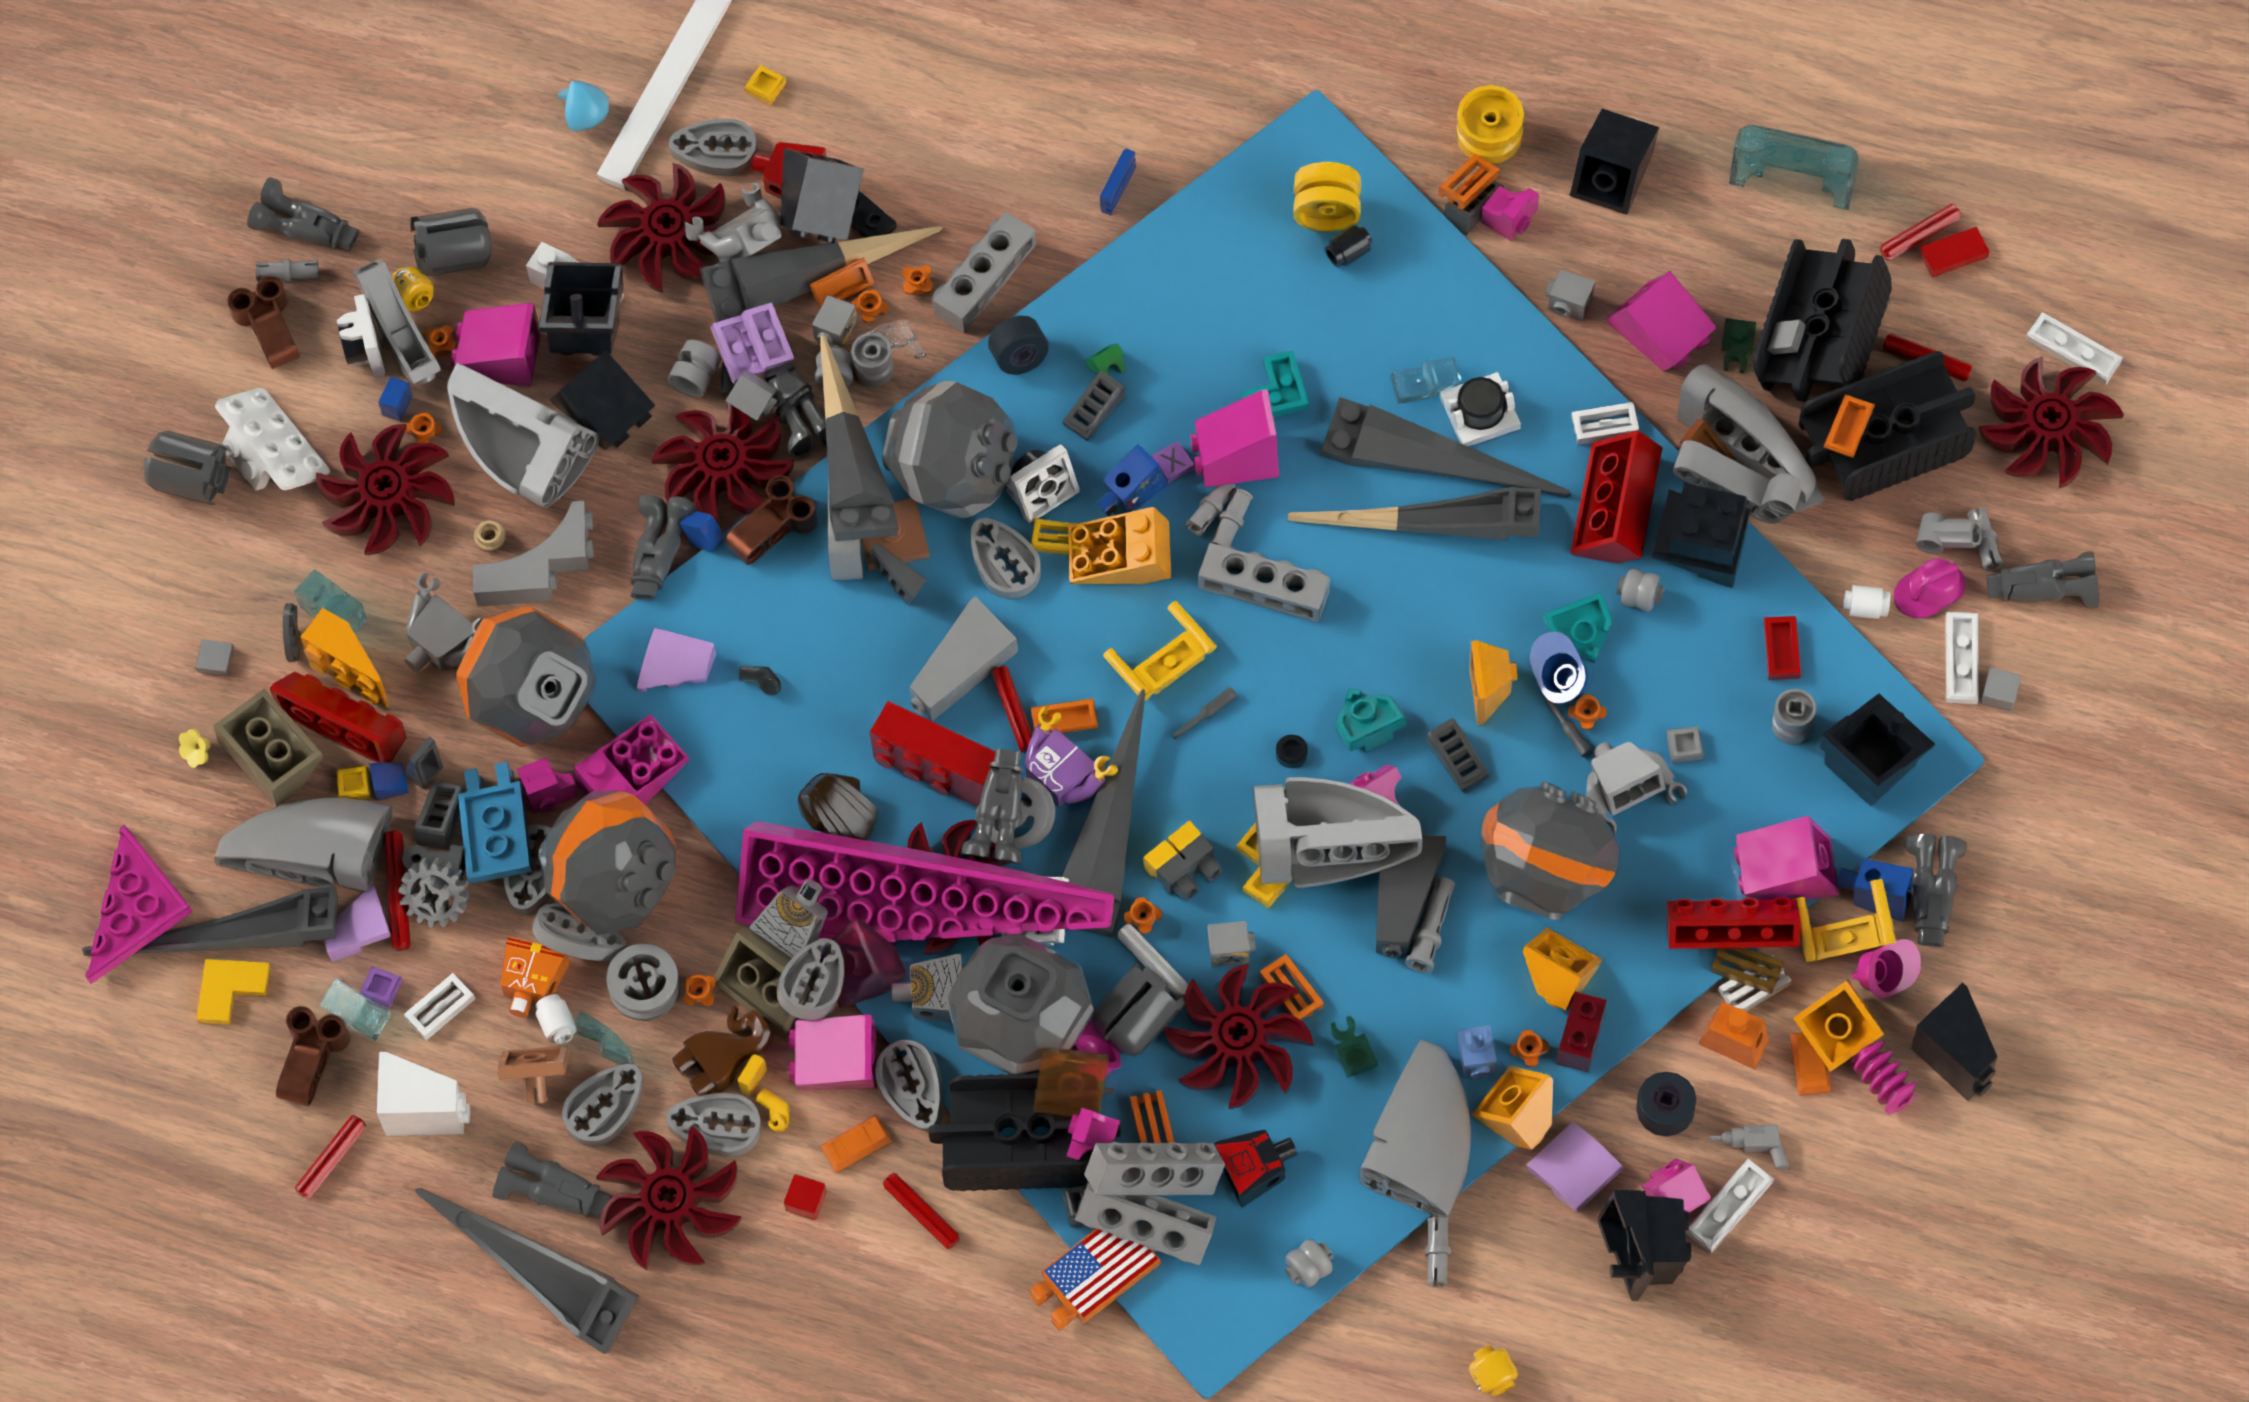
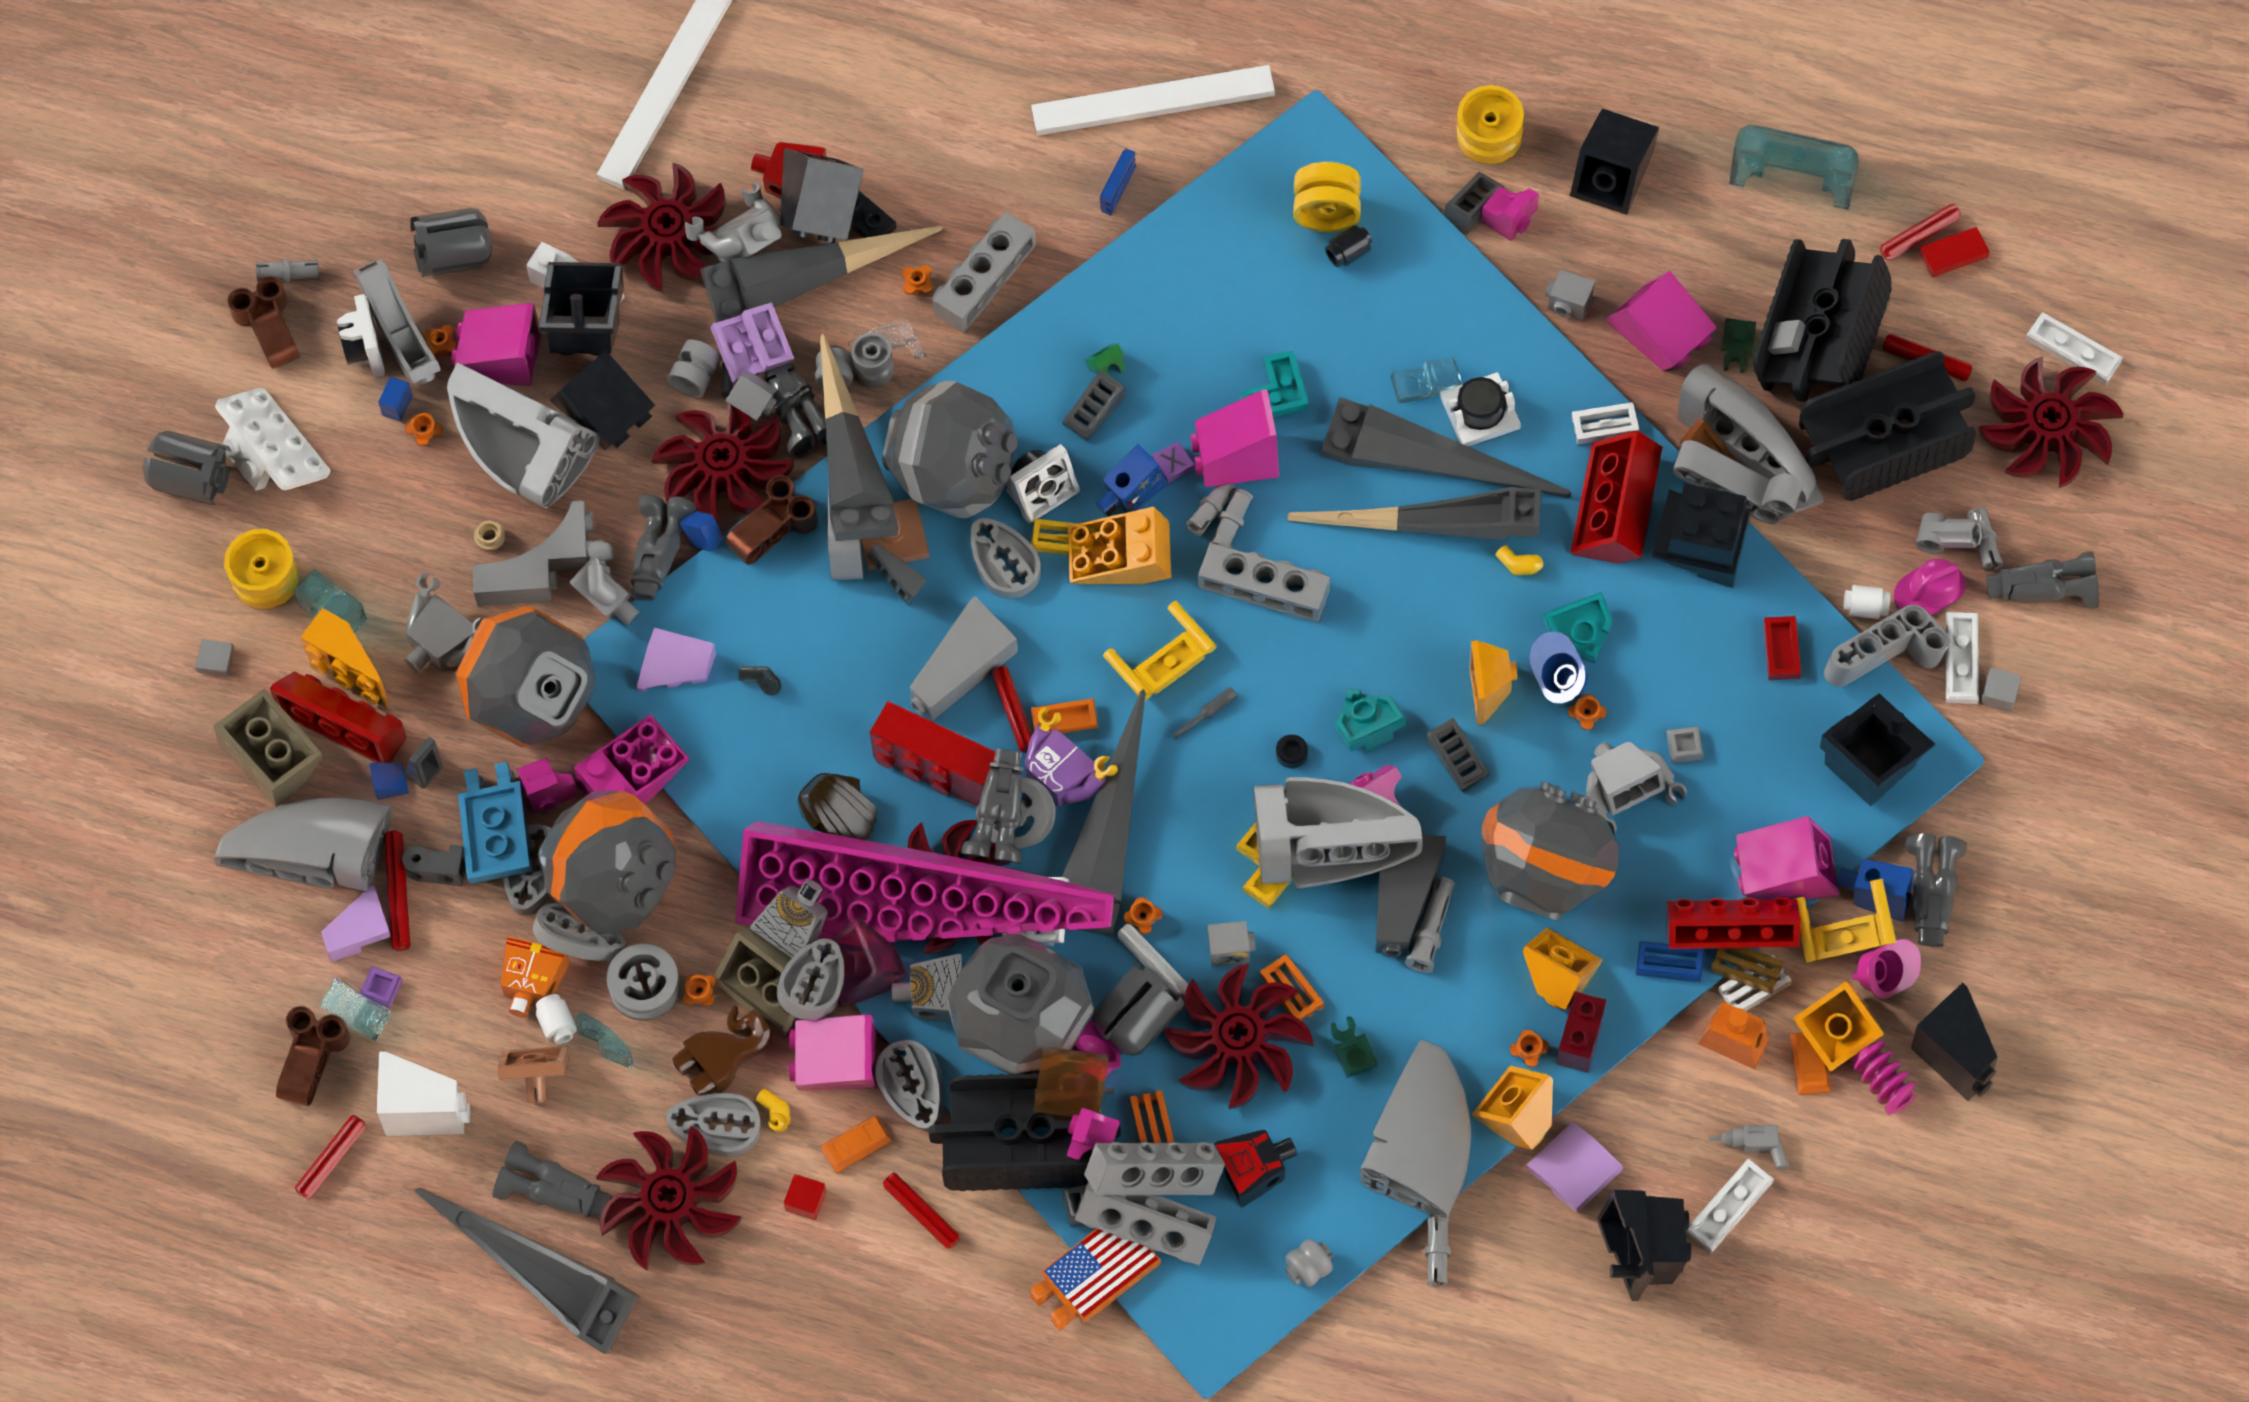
(134, 907): dark pink tile -> none
(193, 748): light yellow plant -> none
(225, 979): yellow tile -> none
(261, 568): none -> yellow wheel
(279, 923): dark grey plate -> none
(291, 632): dark grey wheel -> none
(307, 221): dark grey piece -> none
(354, 783): yellow tile -> none
(371, 494): dark red piece -> none
(412, 1014): white tile -> none
(413, 288): yellow head -> none
(433, 833): dark grey slope -> none
(441, 882): light grey gear -> none
(584, 105): medium azure piece -> none
(600, 588): none -> light grey torso
(613, 1119): light grey piece -> none
(717, 162): light grey piece -> none
(752, 1075): yellow tile -> none
(765, 85): yellow tile -> none
(835, 321): light grey brick -> none
(843, 282): orange tile -> none
(870, 297): orange plate -> none
(1018, 345): black wheel -> none
(1153, 100): none -> white tile
(1181, 859): dark grey hips -> none
(1456, 196): orange tile -> none
(1477, 1052): medium blue brick -> none
(1493, 1371): yellow head -> none
(1520, 564): none -> yellow arm
(1571, 731): dark grey piece -> none
(1640, 590): light grey piece -> none
(1667, 1116): black wheel -> none
(1669, 973): none -> blue tile
(1679, 1181): dark pink brick -> none
(1793, 716): light grey wheel -> none
(1849, 426): orange tile -> none
(1904, 630): none -> light grey beam

